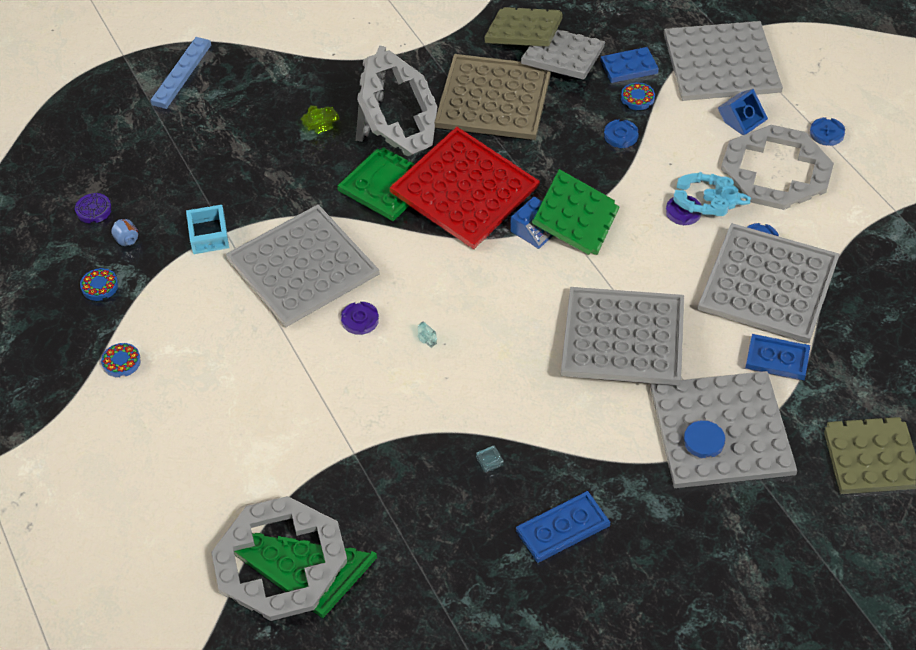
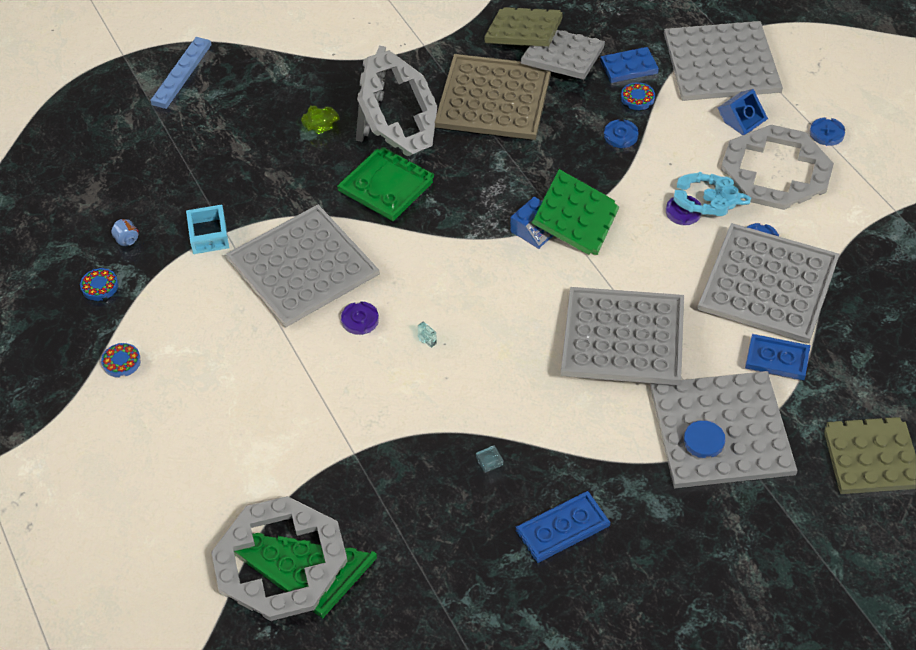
(93, 208): dark purple tile -> none
(464, 187): red plate -> none

